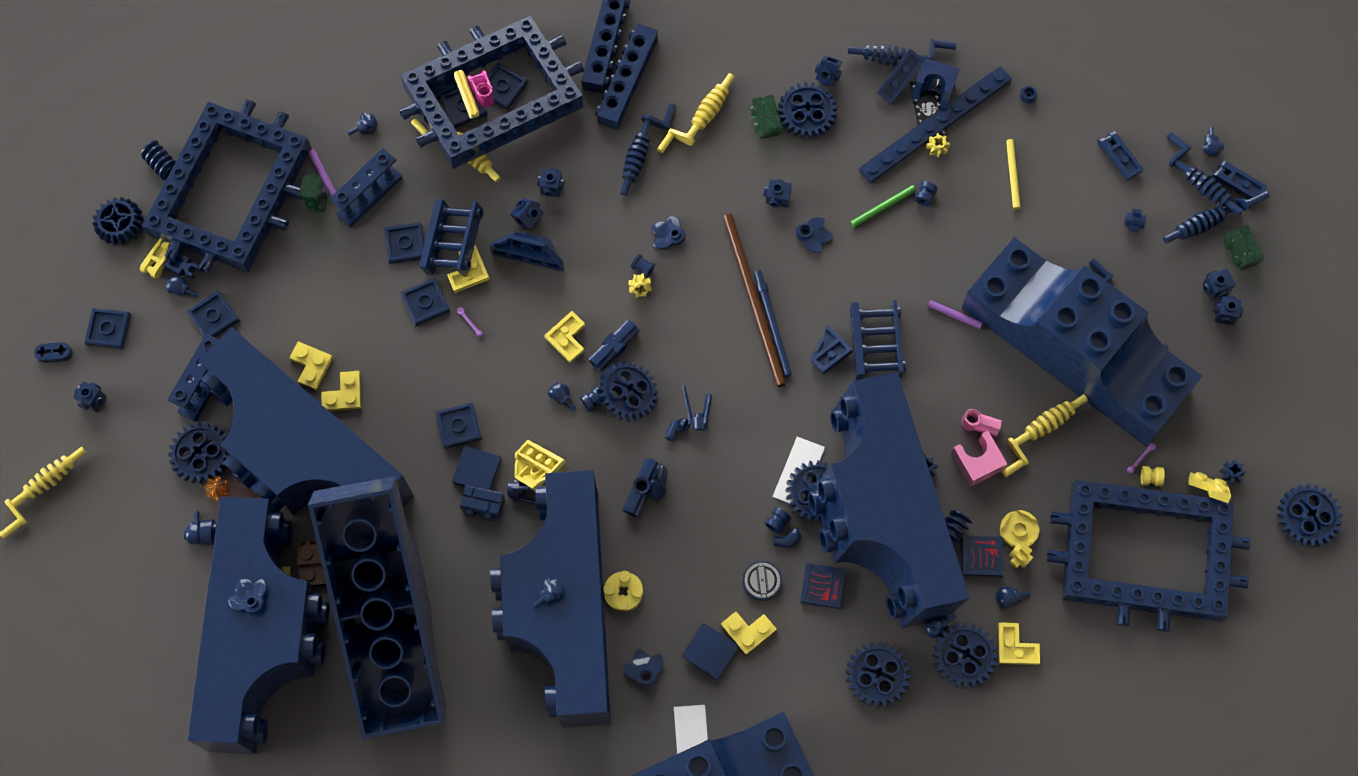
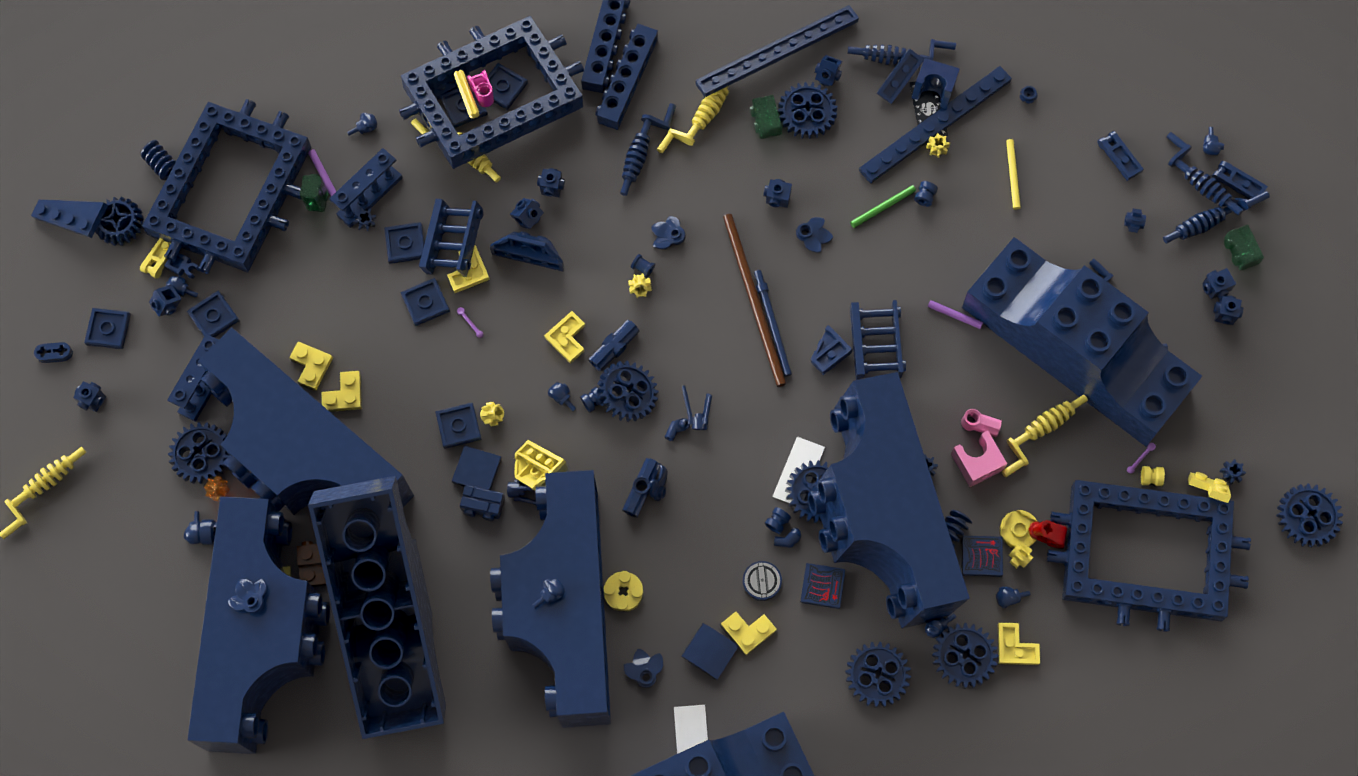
(74, 216): none -> dark blue wing
(165, 300): none -> dark blue brick
(366, 224): none -> dark blue gear
(492, 414): none -> light yellow gear
(776, 51): none -> dark blue plate
(1049, 533): none -> red piece

